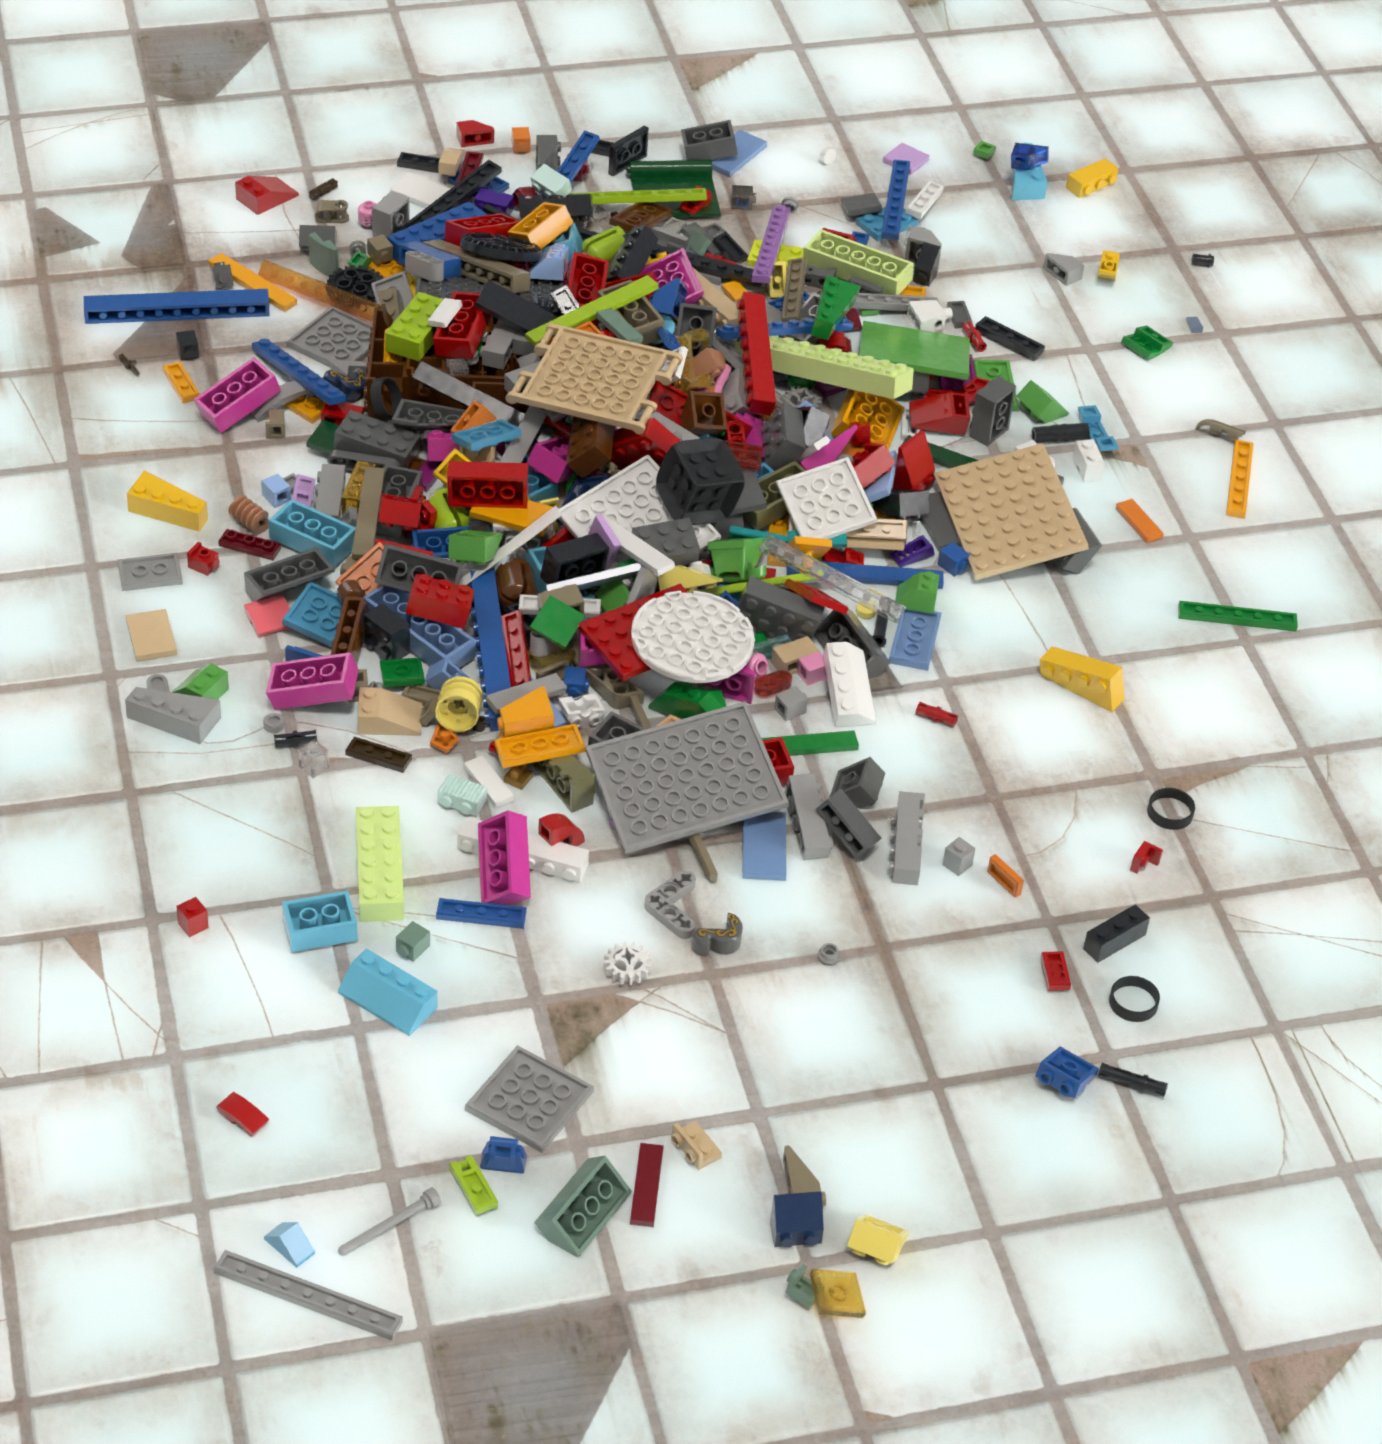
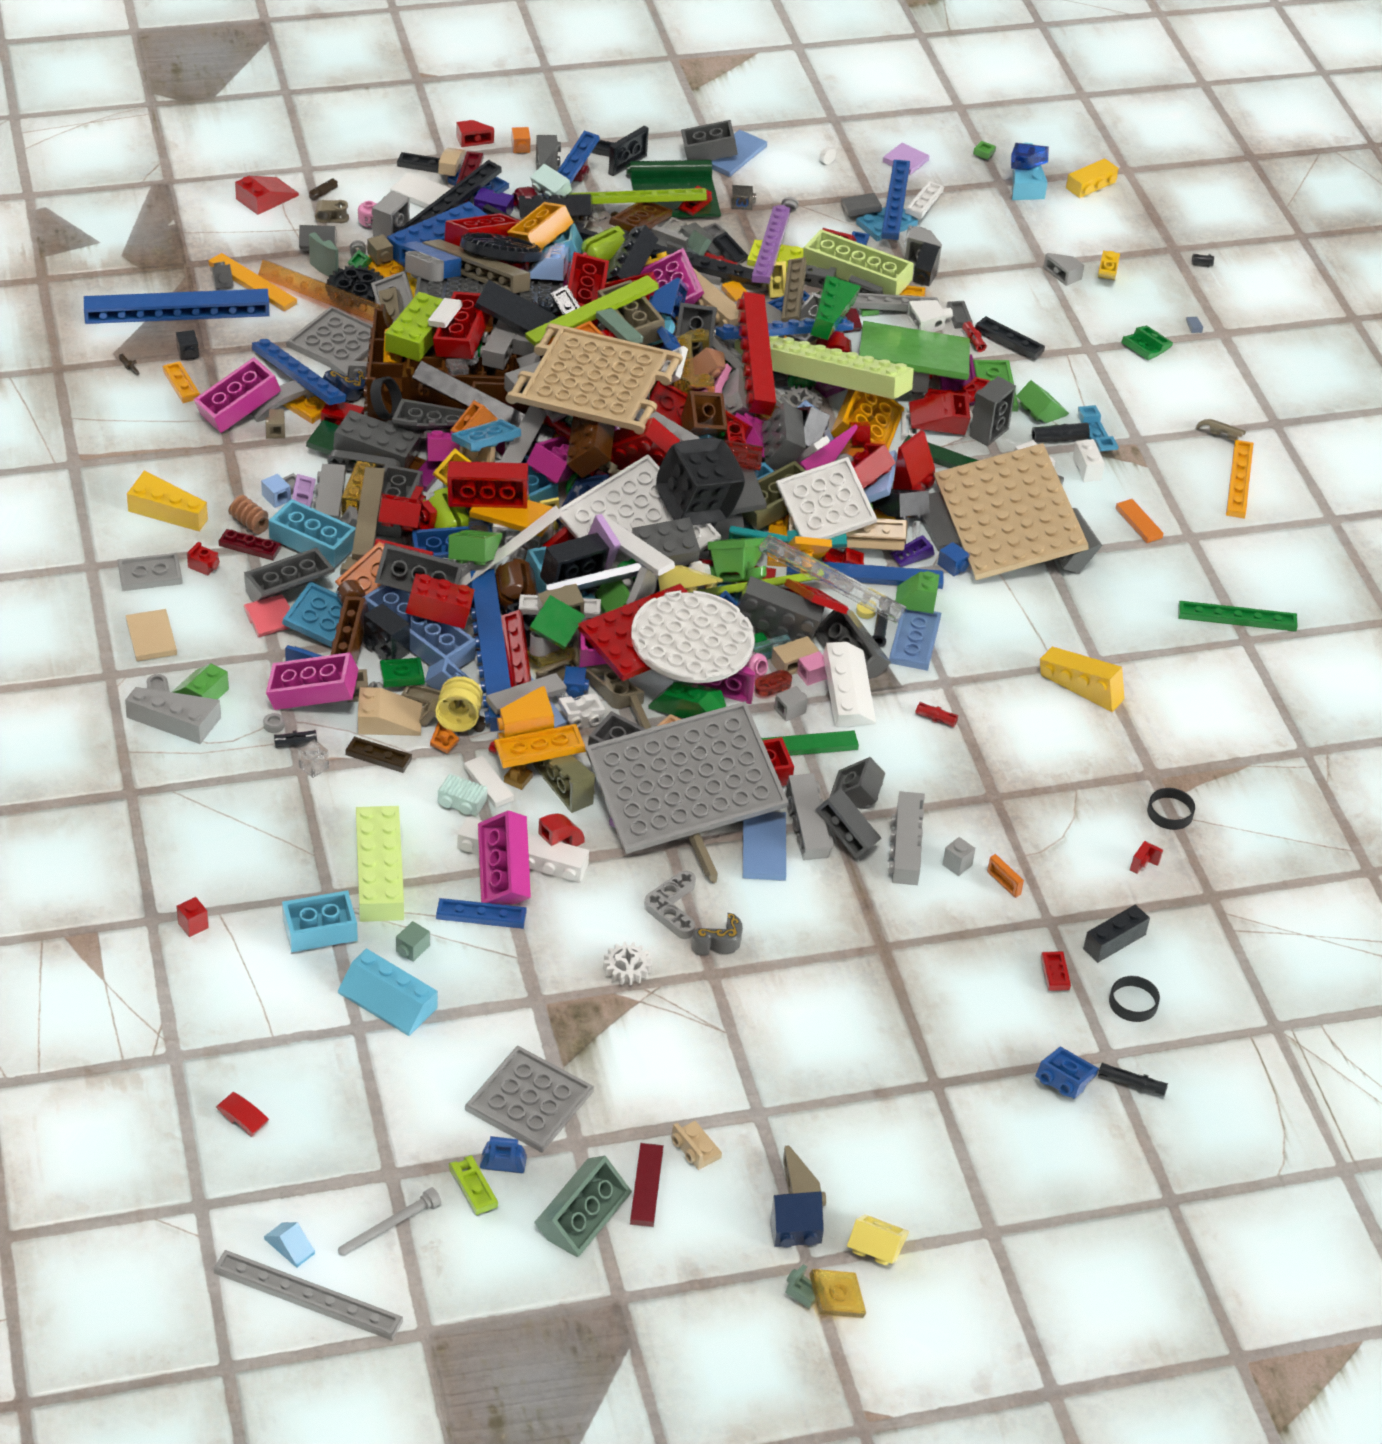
(829, 953): light grey plate -> none

